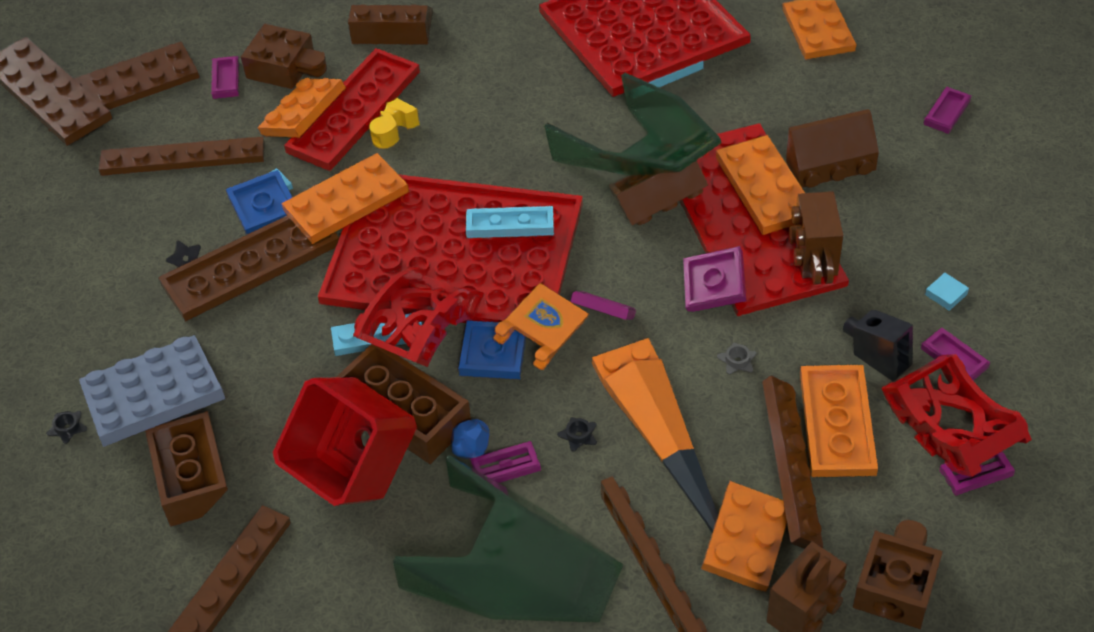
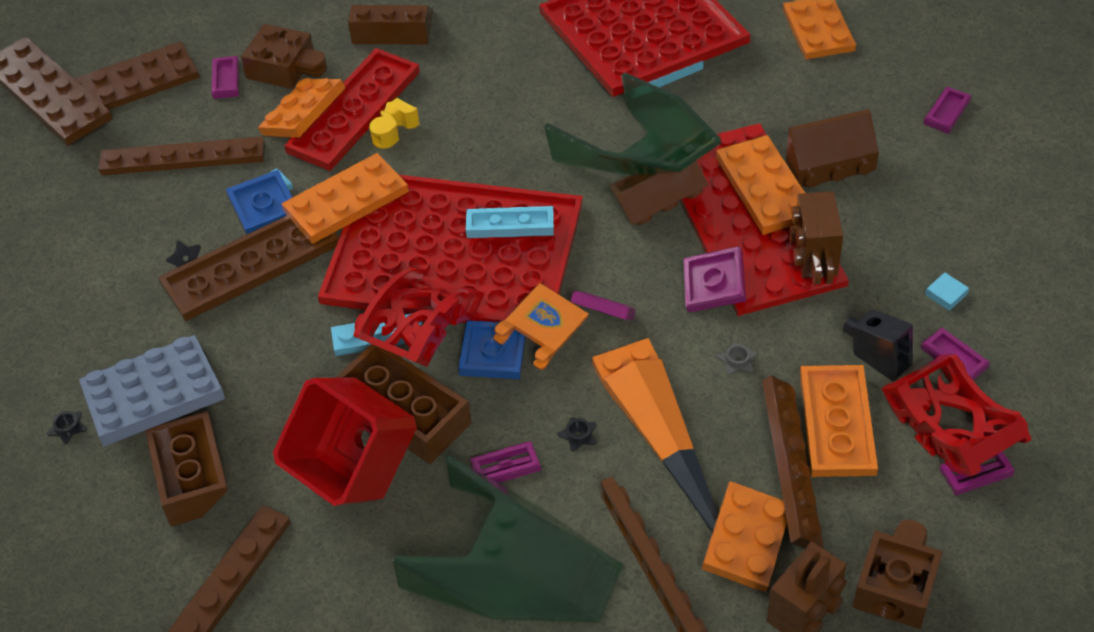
(470, 439): blue rock -> none

